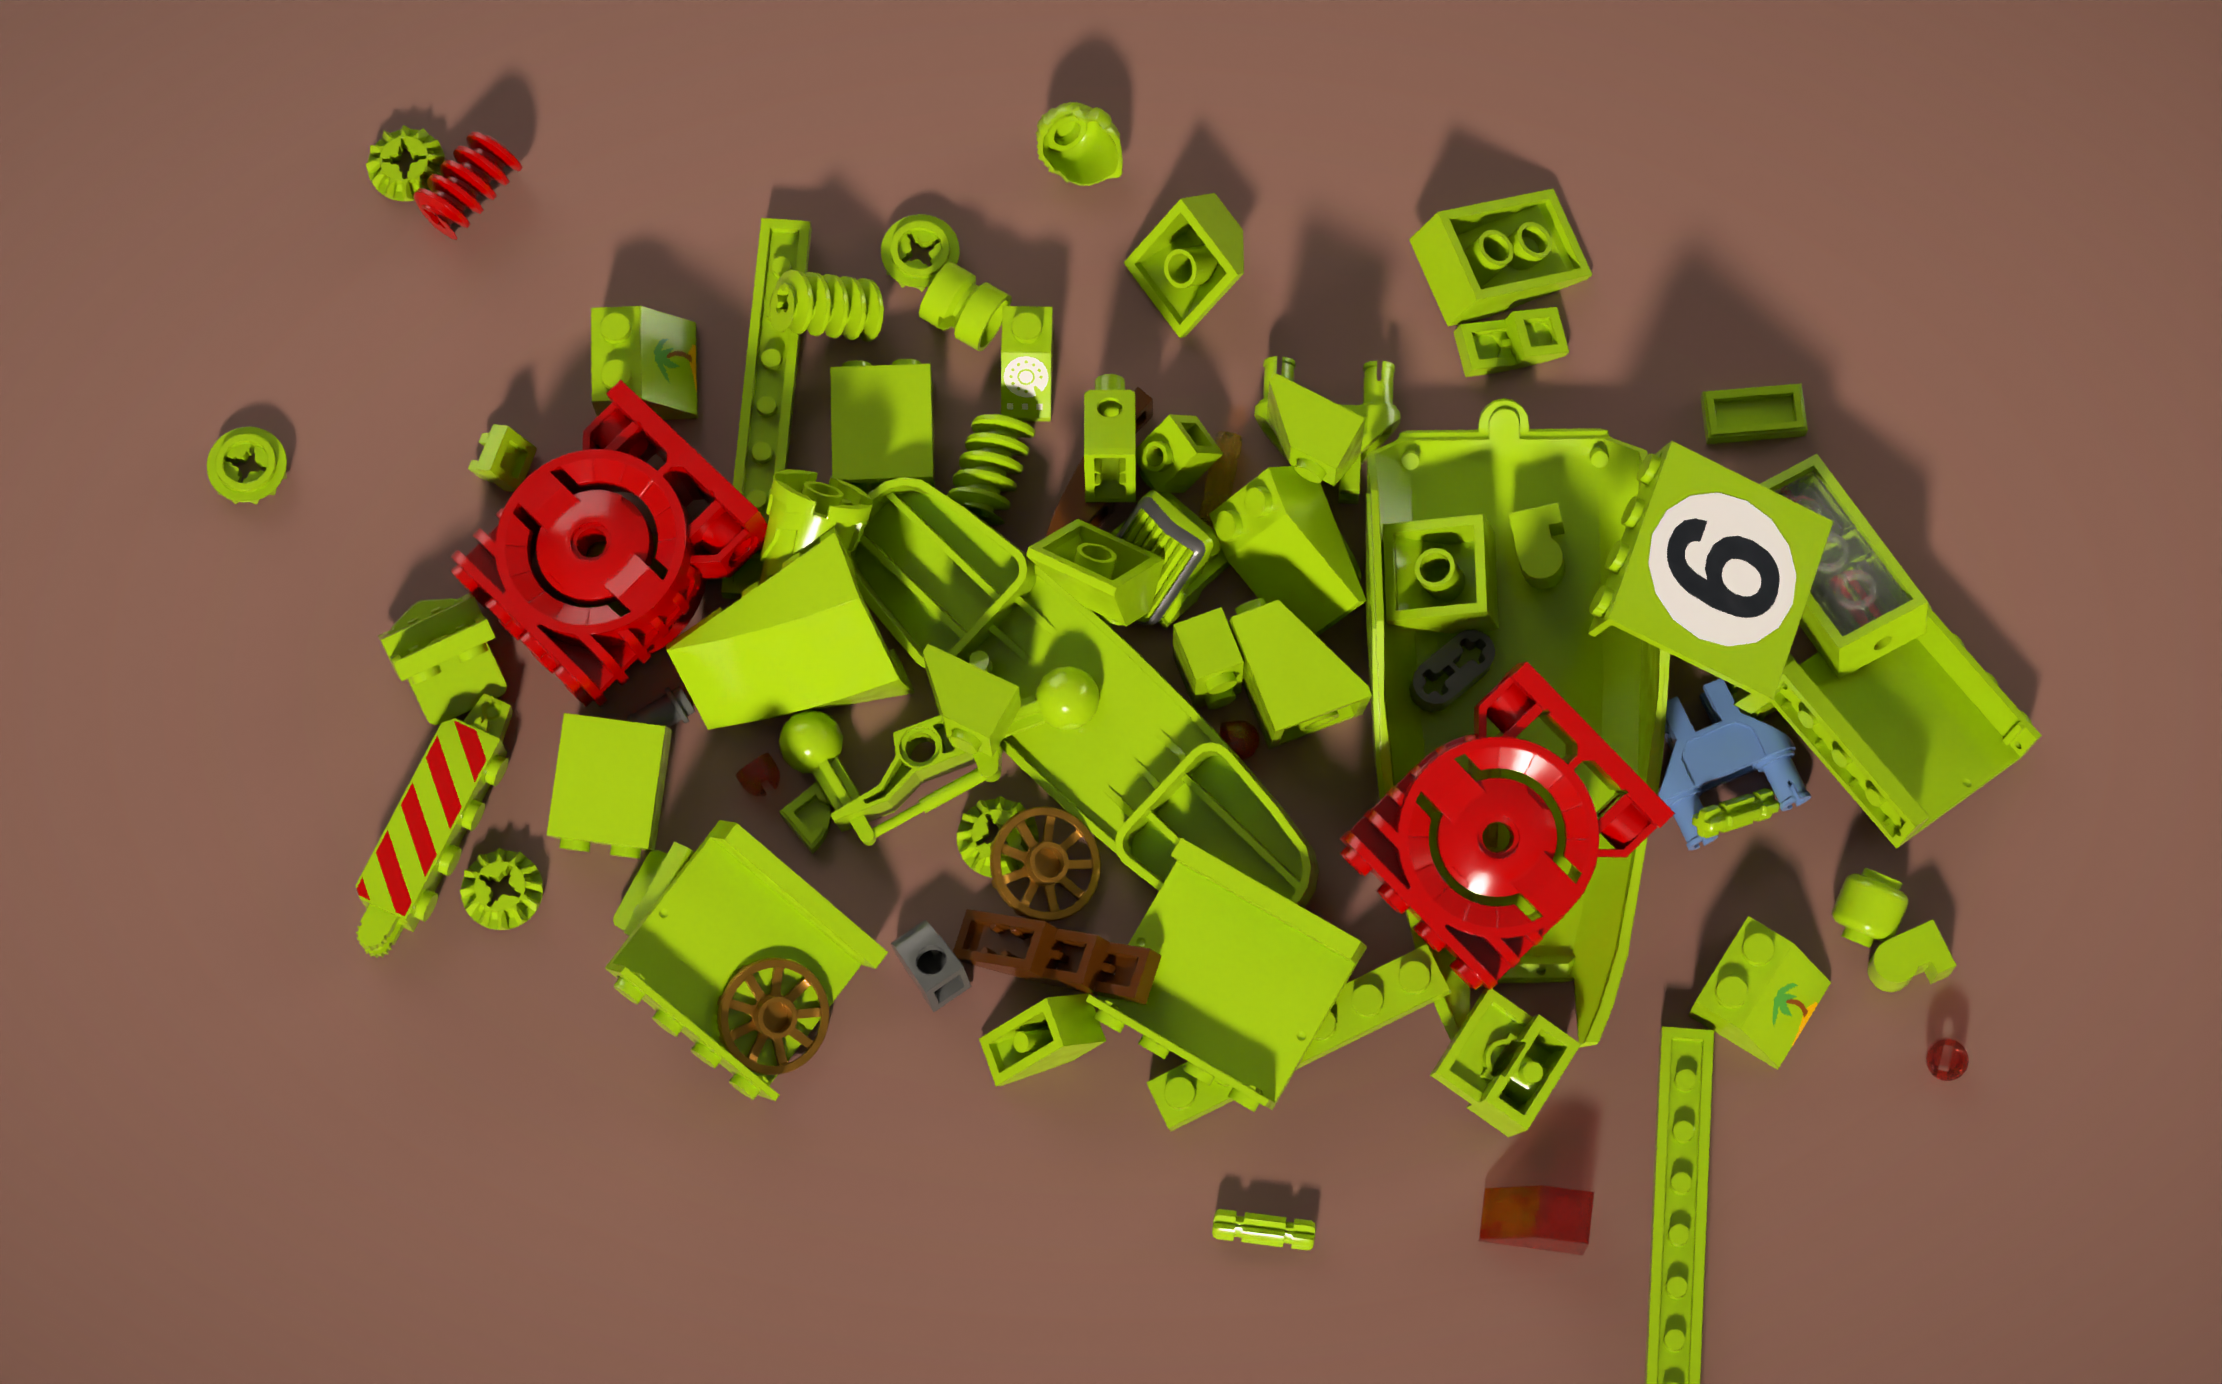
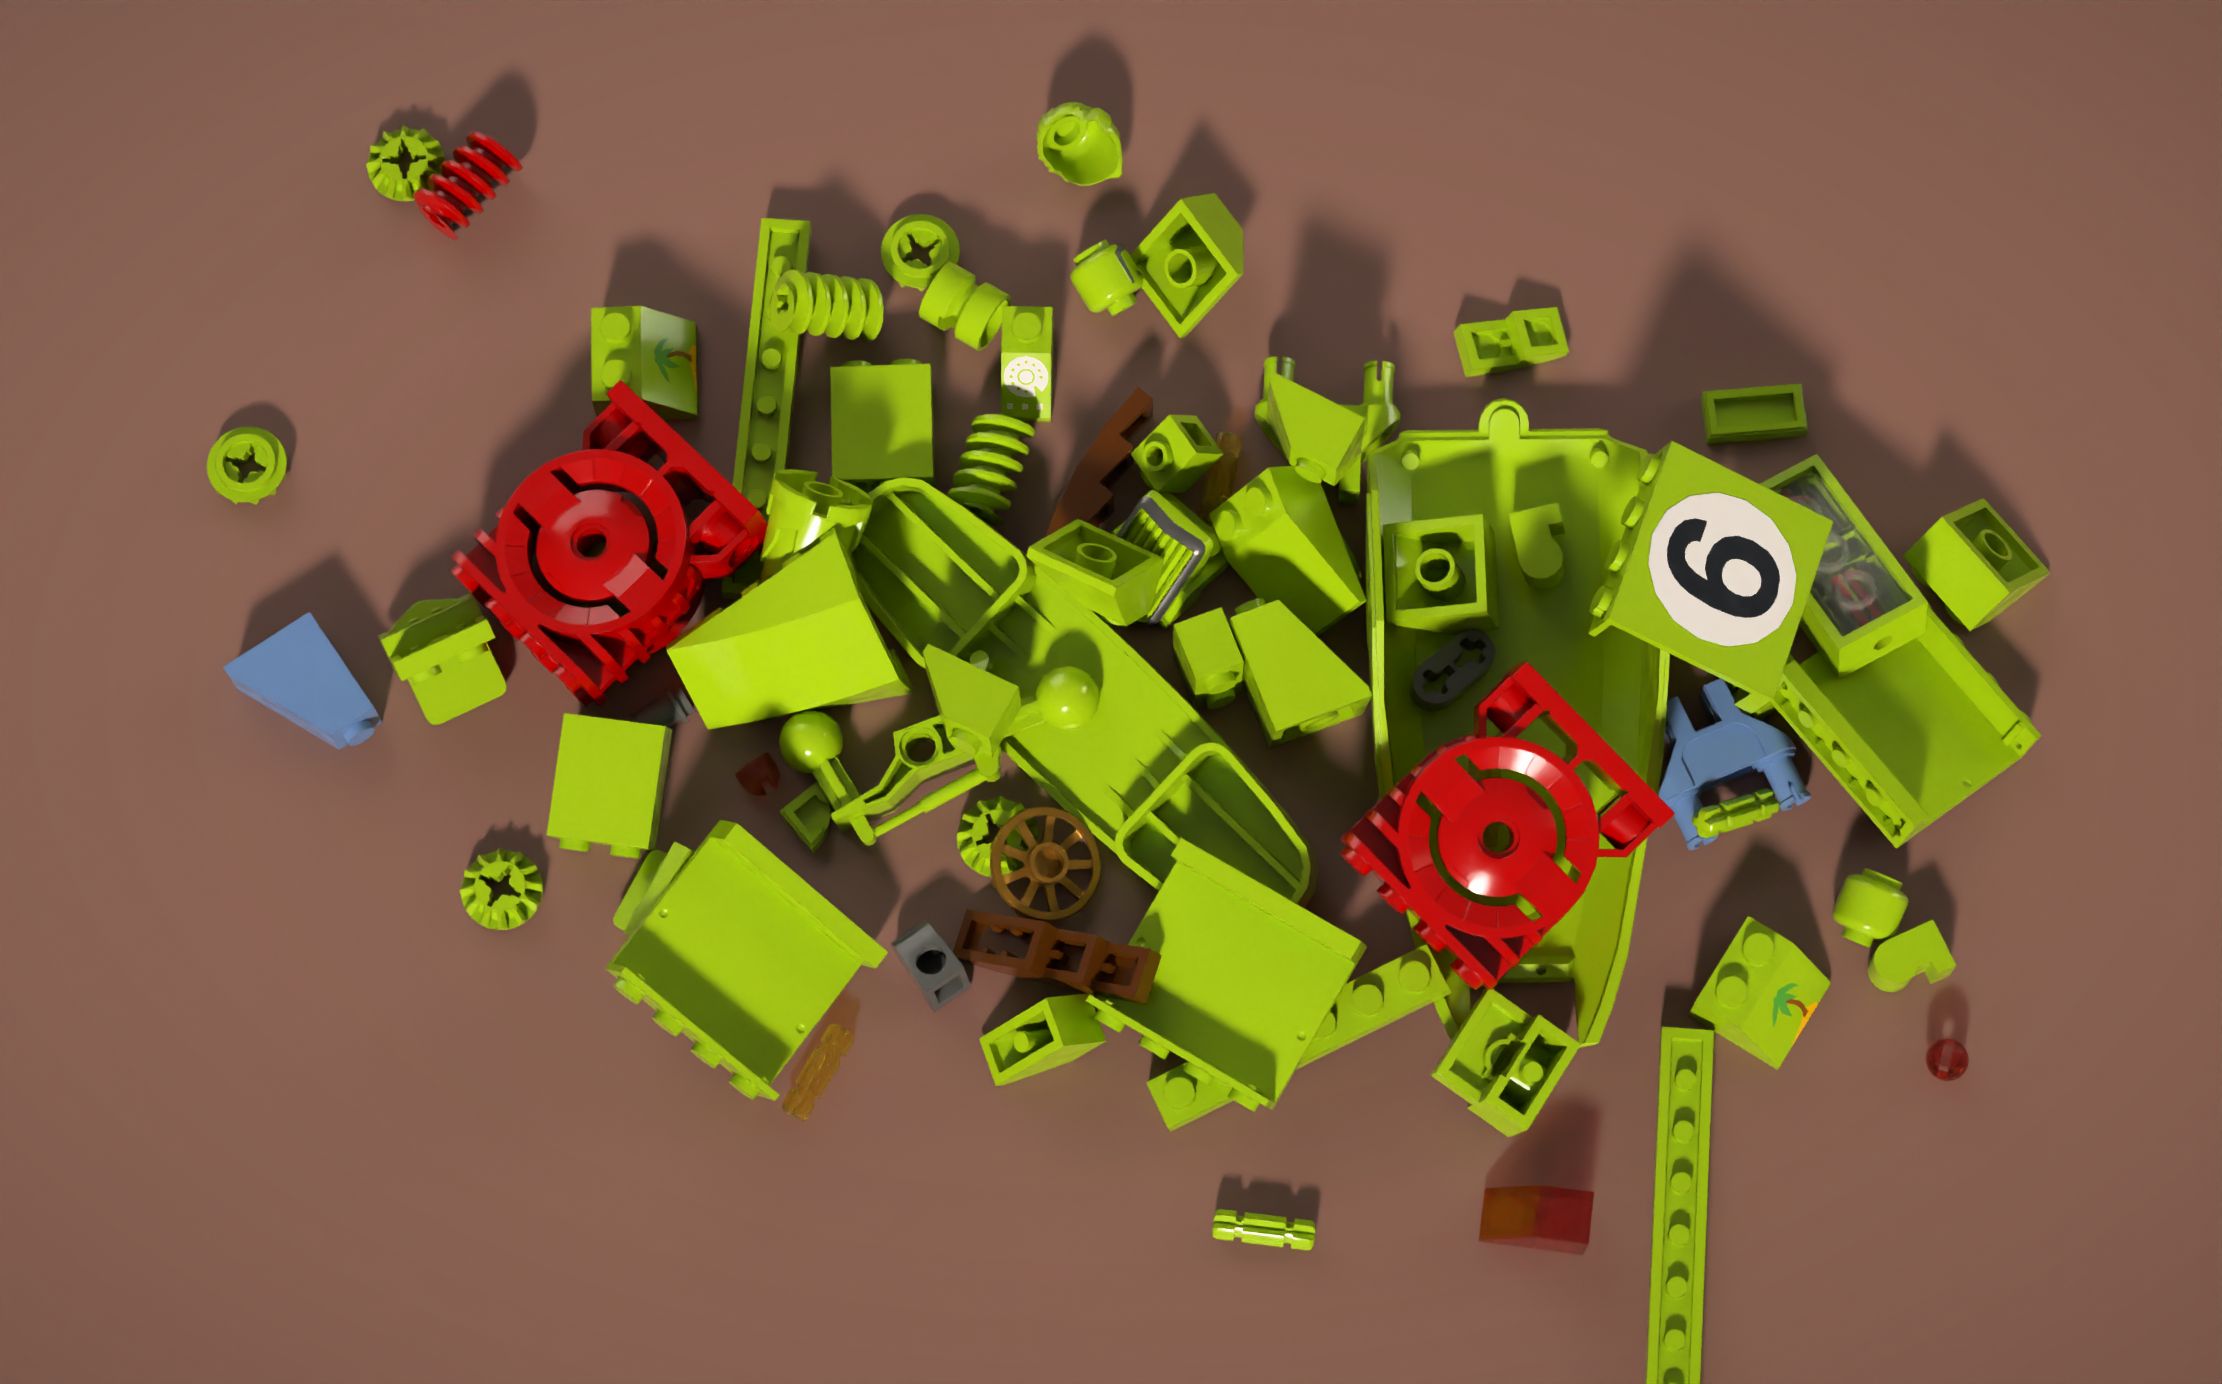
(307, 684): none -> medium blue slope
(430, 824): lime hinge -> none
(503, 458): lime tile -> none
(772, 1015): pearl gold wheel -> none
(818, 1072): none -> clear yellow axle
(1106, 278): none -> lime head
(1109, 441): lime torso -> none
(1240, 737): clear red hinge -> none
(1498, 255): lime slope -> none
(1975, 564): none -> lime slope

